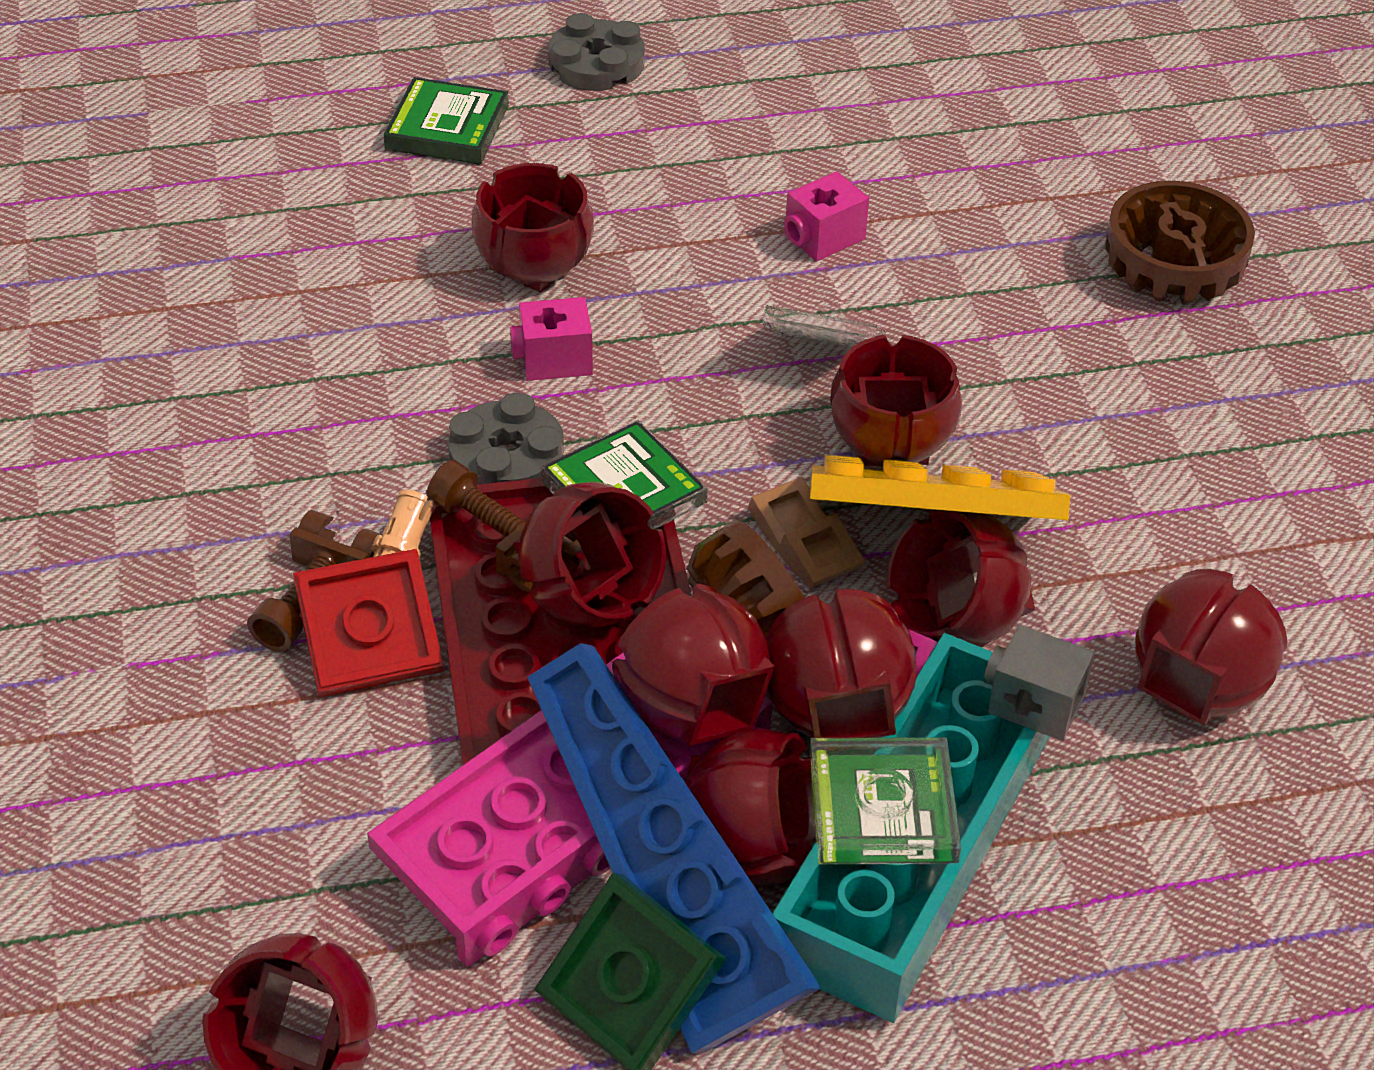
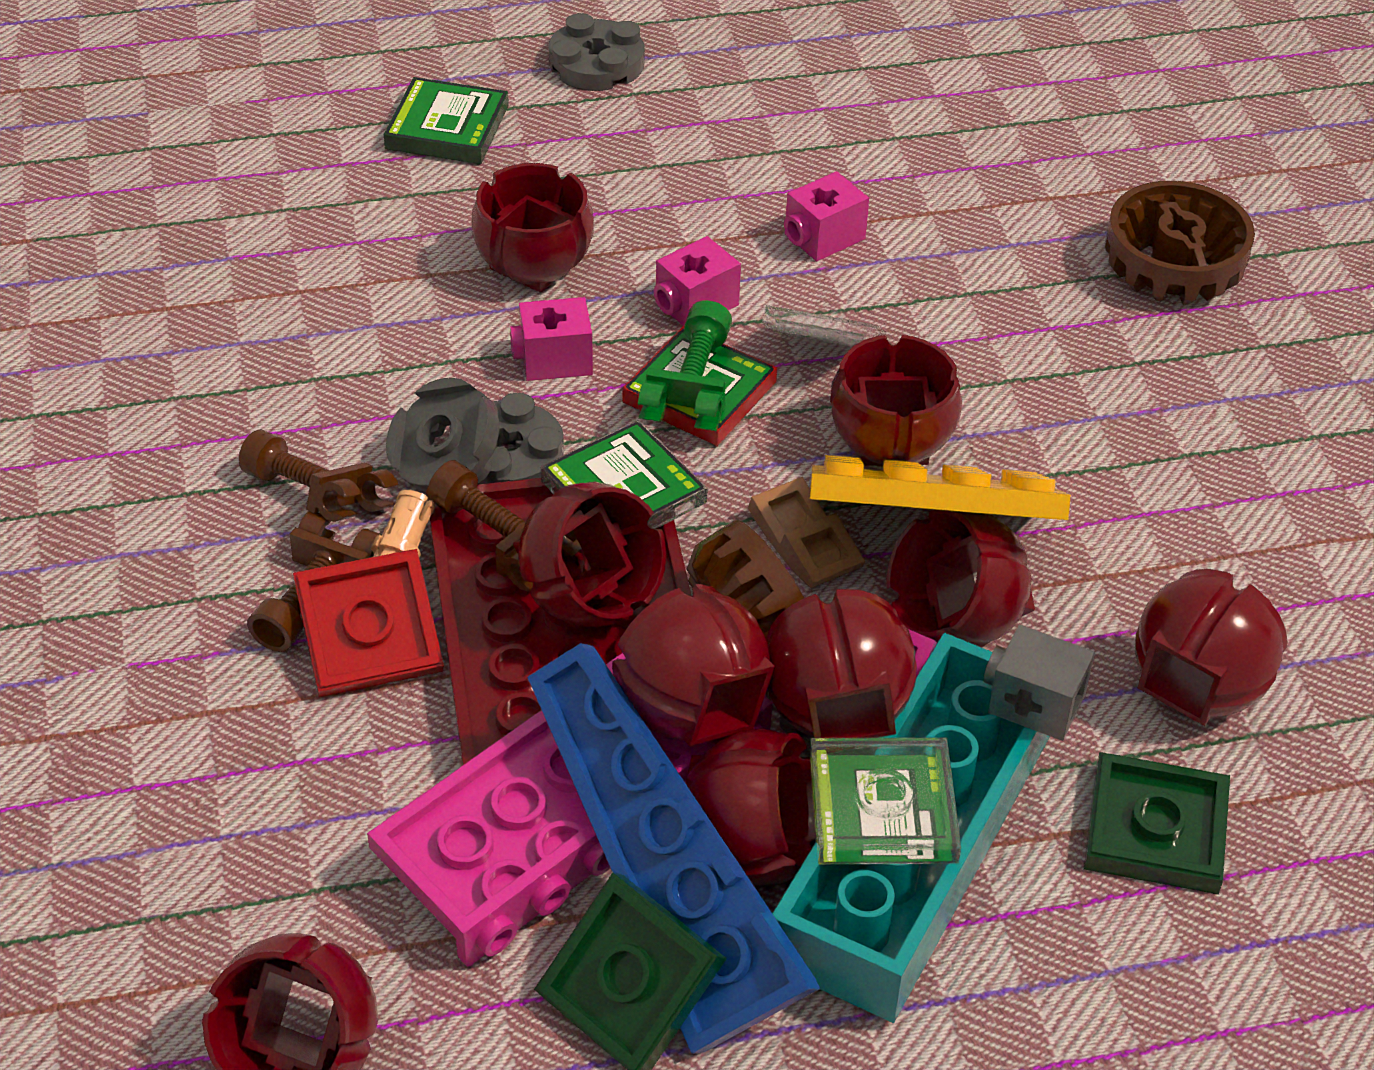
(267, 455): none -> reddish brown bar
(440, 404): none -> dark grey plate
(695, 275): none -> dark pink brick
(706, 329): none -> green bar
(745, 384): none -> tile
(1158, 823): none -> dark green tile

